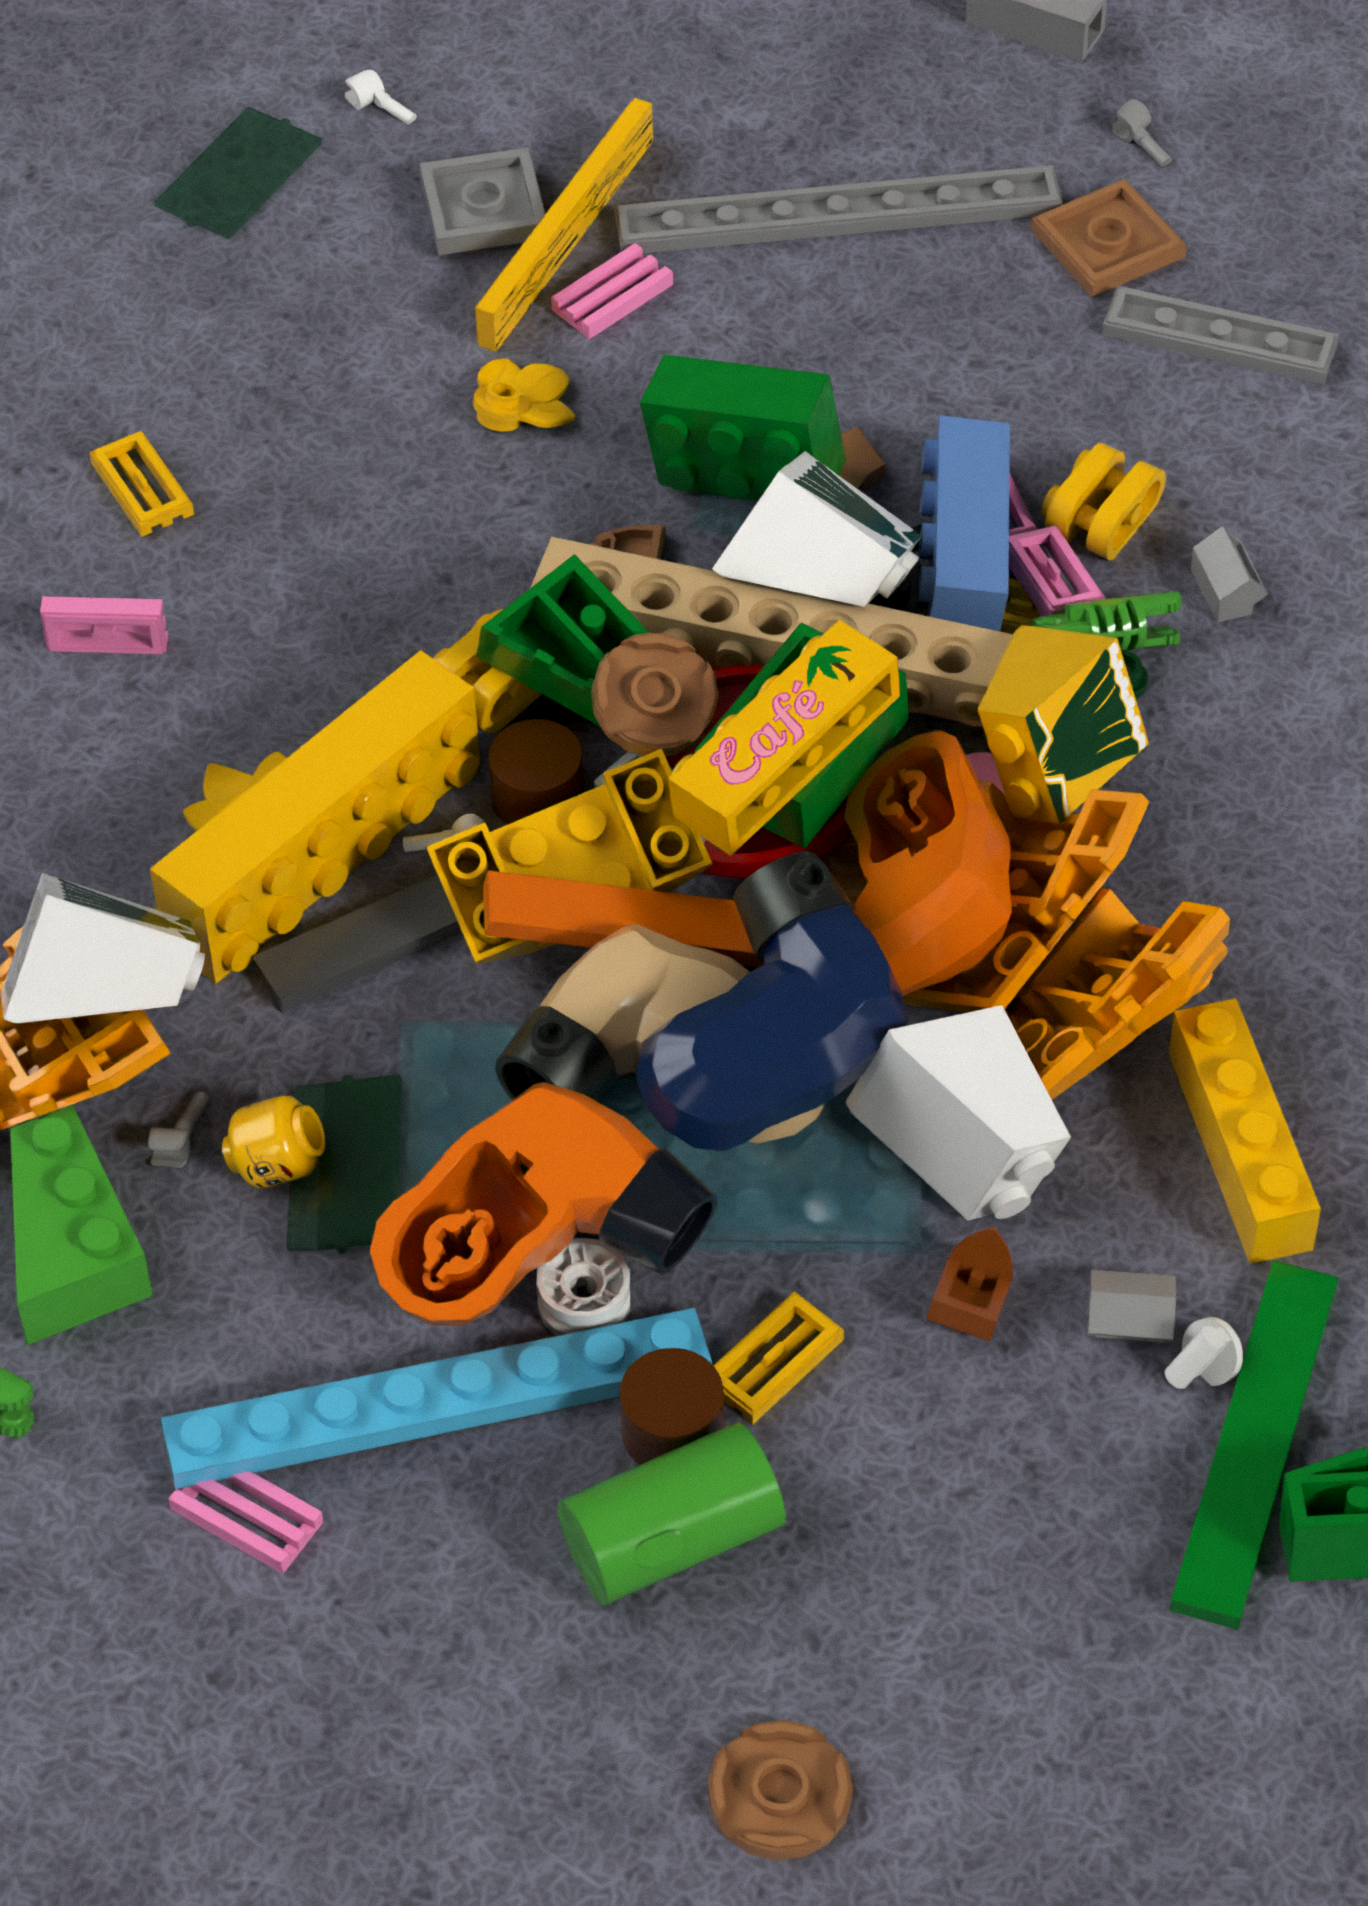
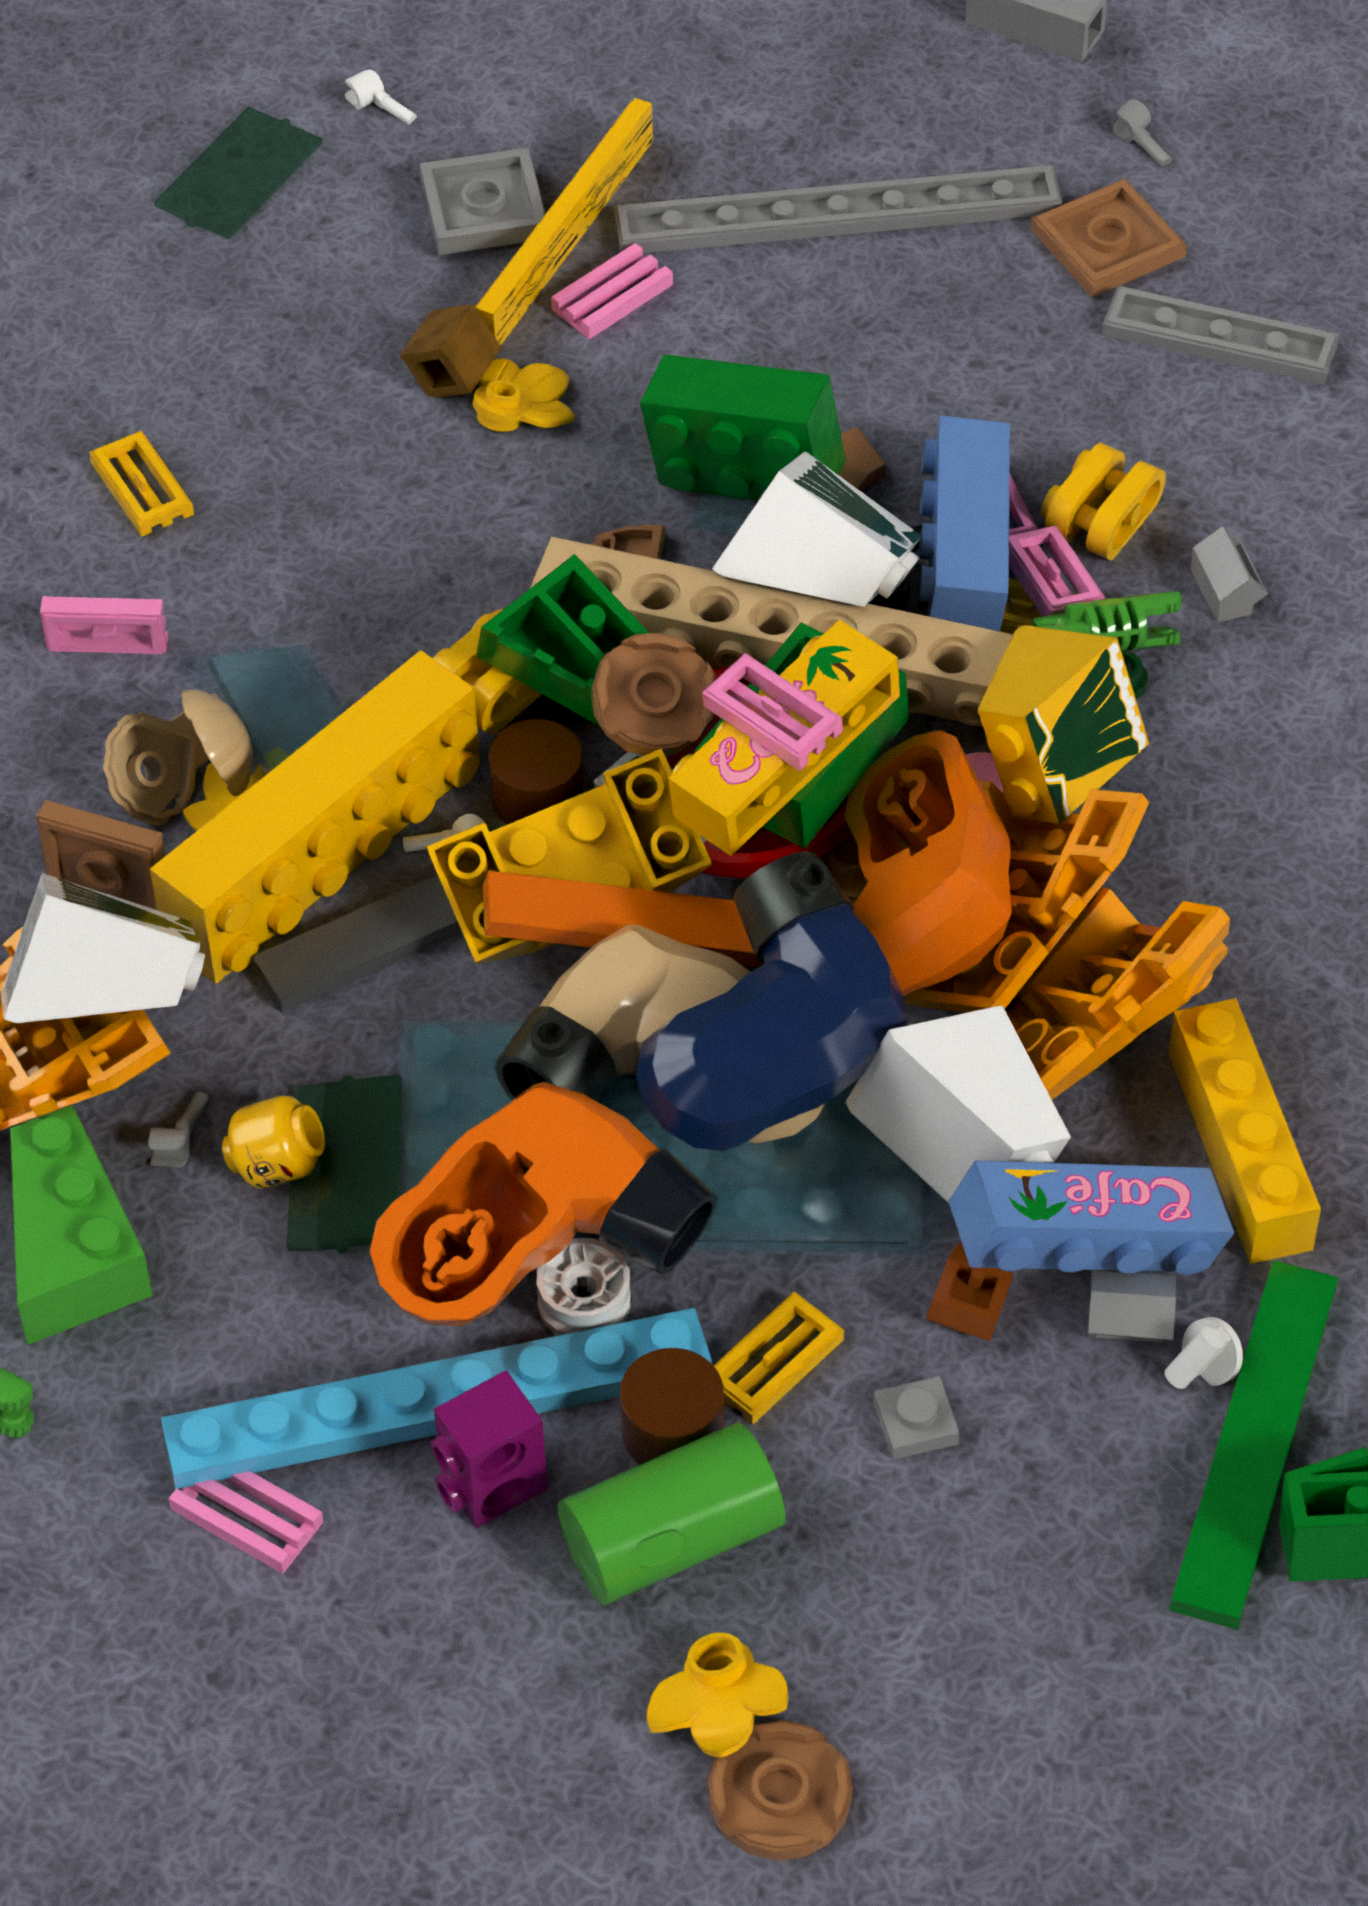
(99, 852): none -> medium nougat tile
(172, 755): none -> tan animal
(276, 698): none -> clear light blue piece
(450, 351): none -> pearl gold brick
(489, 1450): none -> magenta brick
(717, 1695): none -> yellow plate
(764, 719): none -> bright pink tile
(916, 1417): none -> light grey plate
(1090, 1217): none -> medium blue brick

